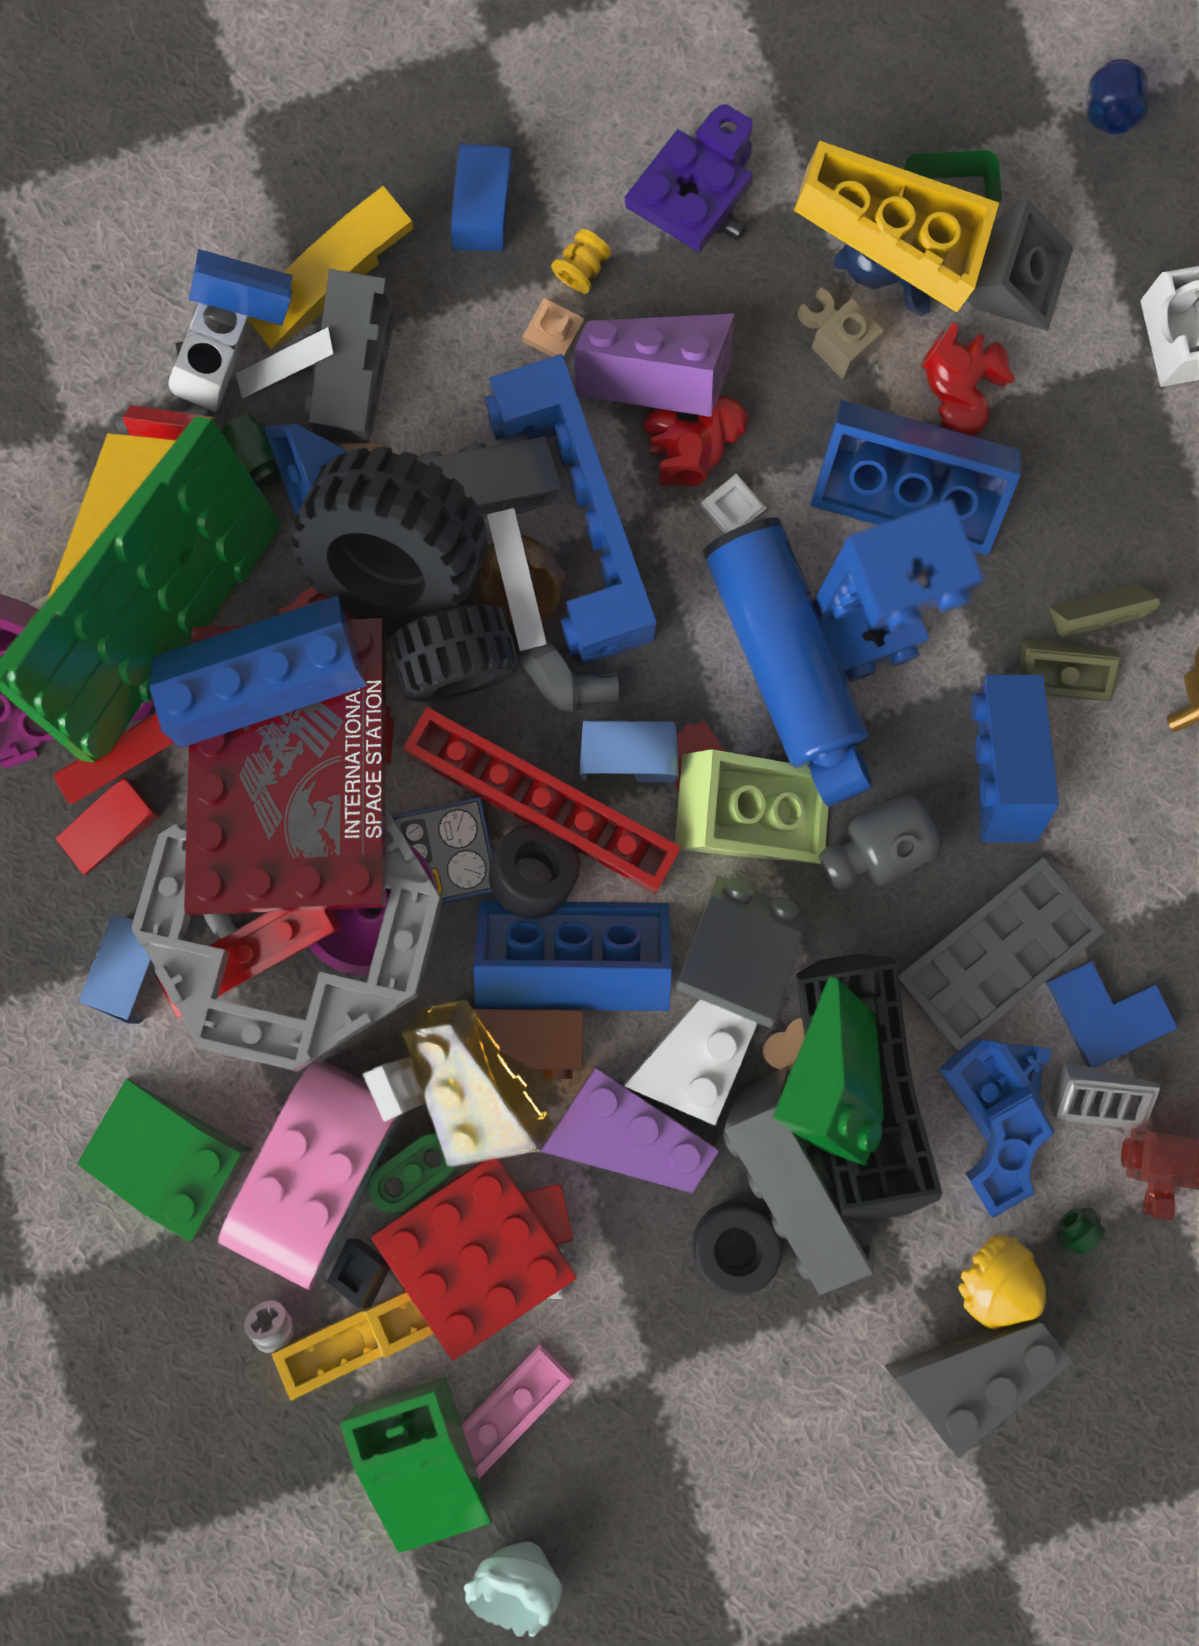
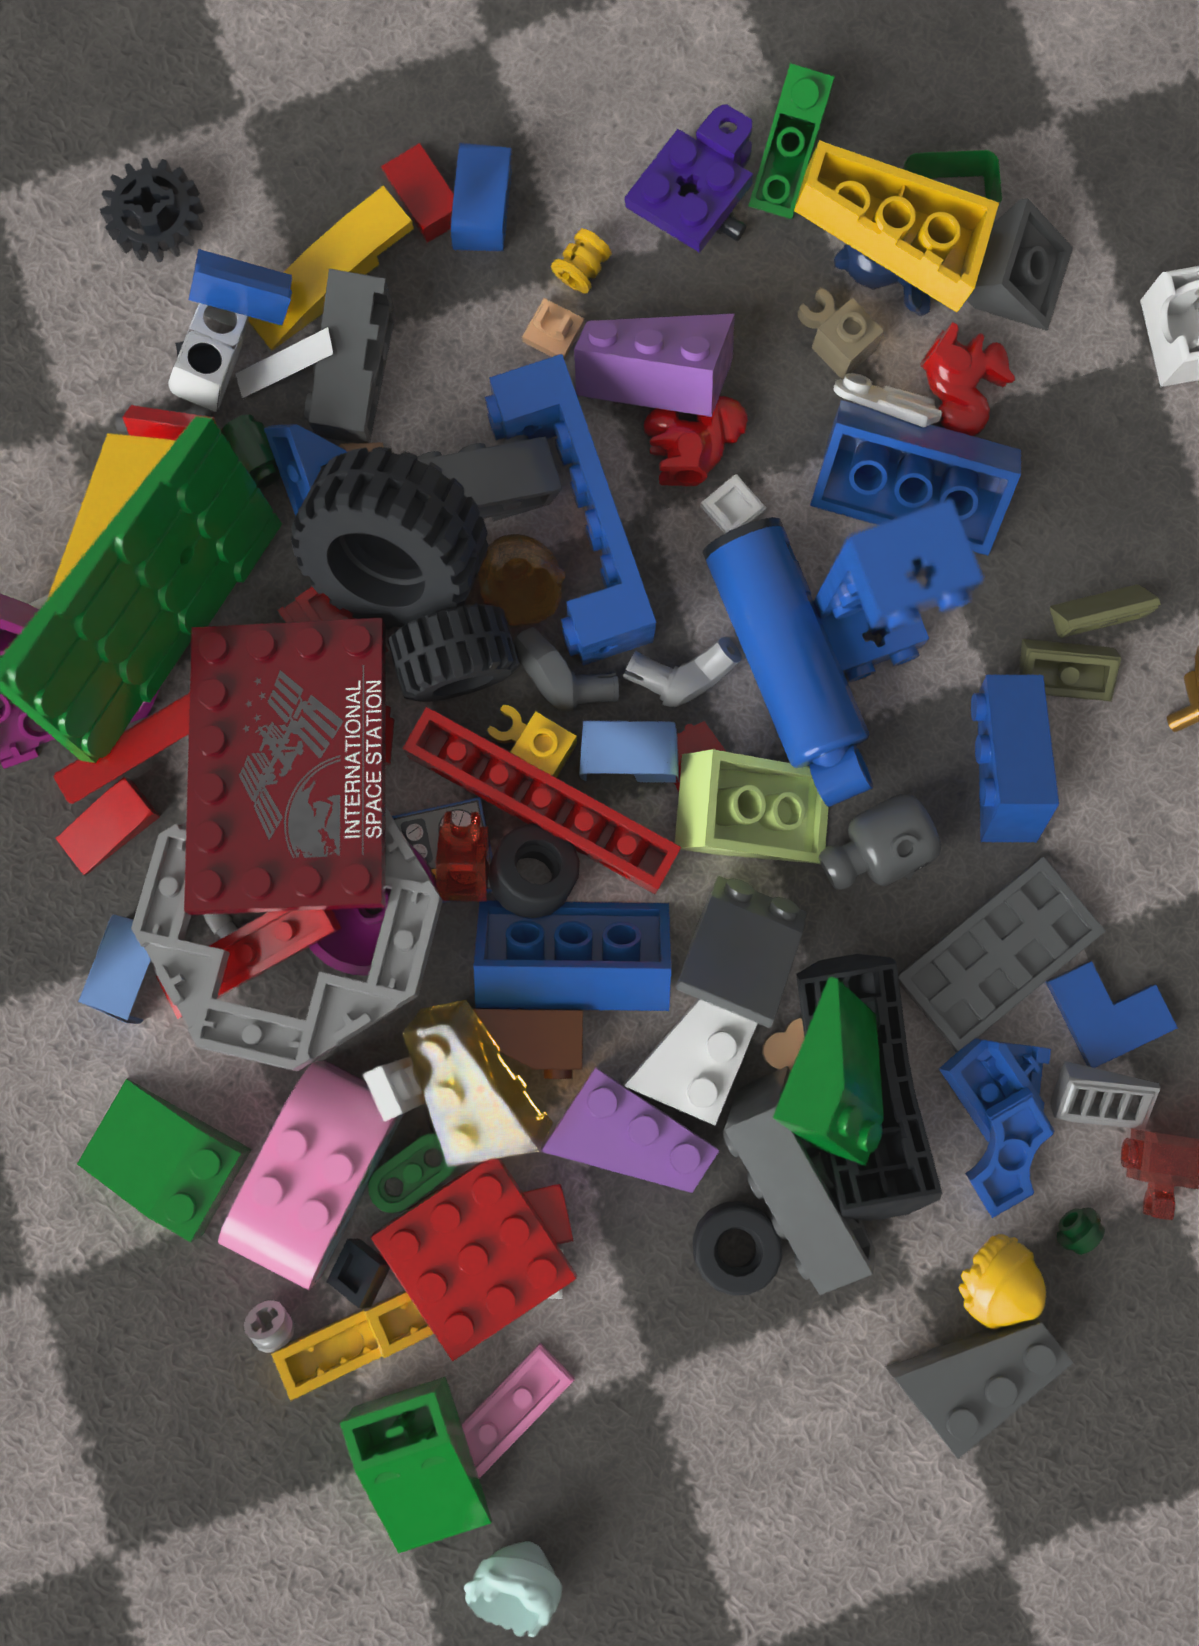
(133, 205): none -> black gear
(255, 672): blue slope -> none
(421, 191): none -> red slope
(462, 860): none -> clear red brick
(516, 579): white sticker -> none
(538, 742): none -> yellow brick
(690, 679): none -> light grey arm
(791, 140): none -> green slope
(888, 400): none -> white piece
(1117, 95): clear blue head -> none

